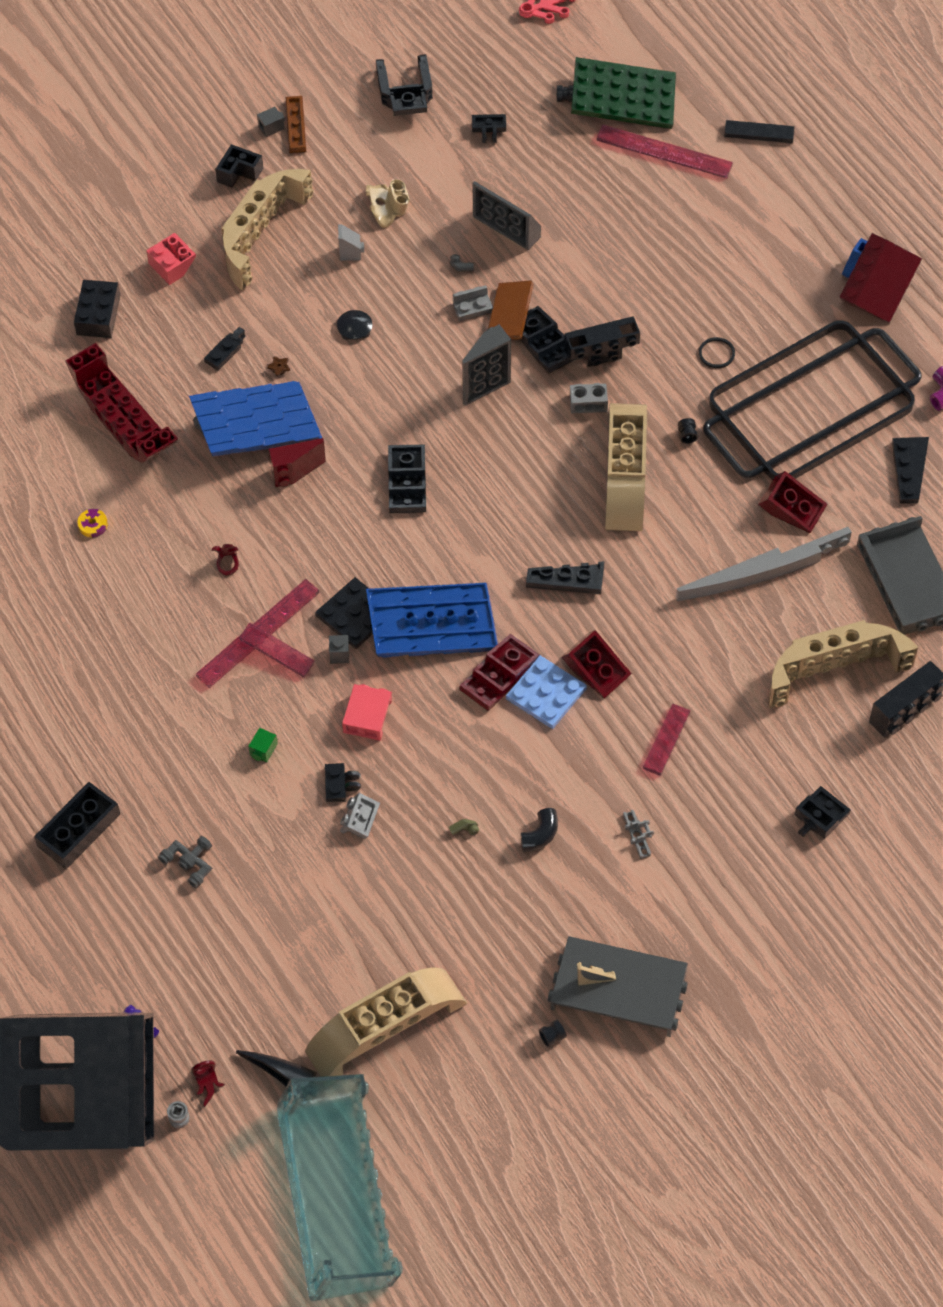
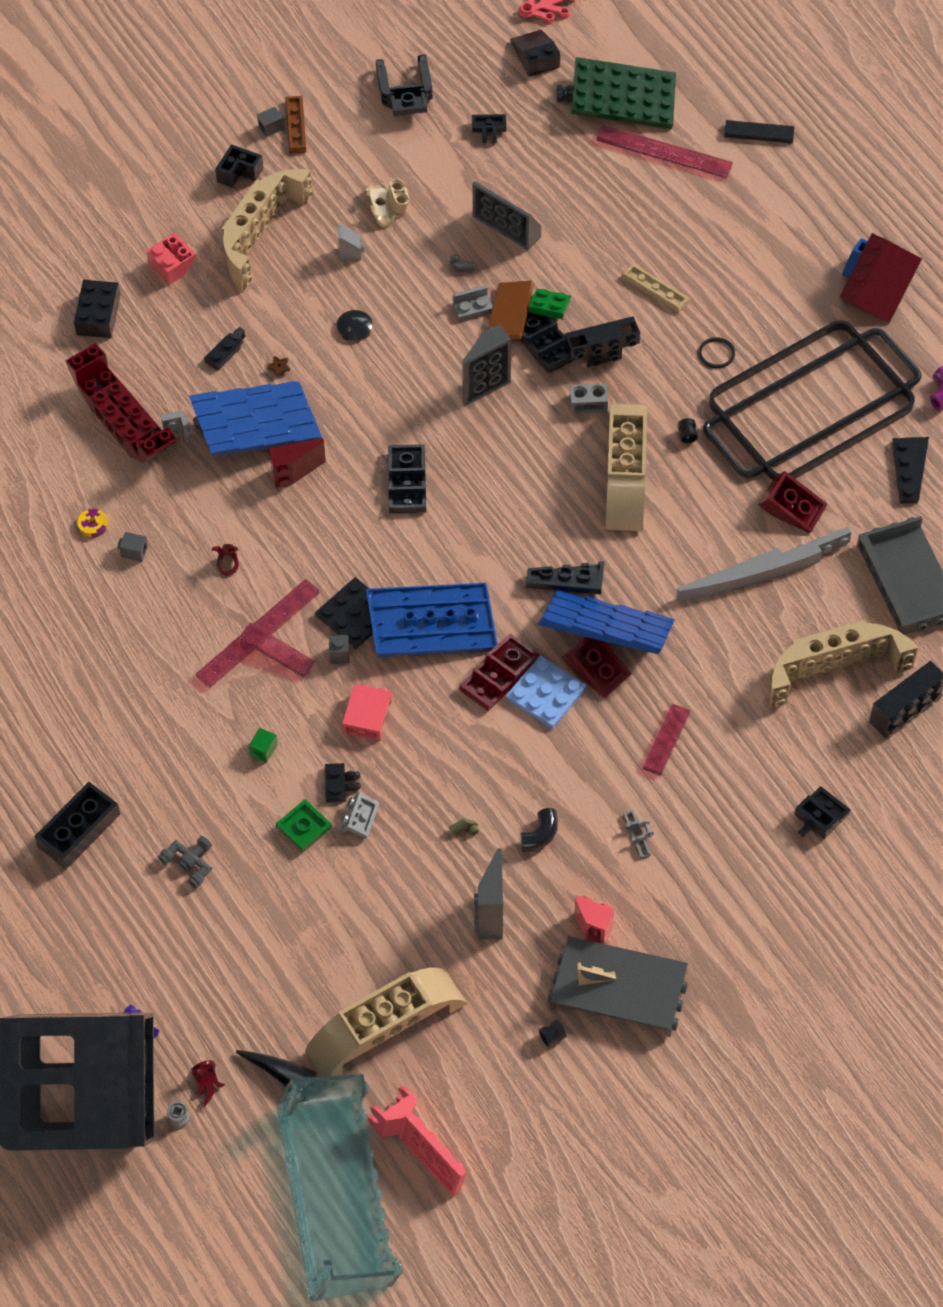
(133, 546): none -> dark grey brick
(178, 424): none -> light grey bracket
(303, 825): none -> green plate
(423, 1143): none -> coral hinge
(489, 901): none -> dark grey slope
(536, 52): none -> black slope
(549, 303): none -> green plate
(593, 919): none -> coral slope
(606, 622): none -> blue piece
(656, 288): none -> tan tile

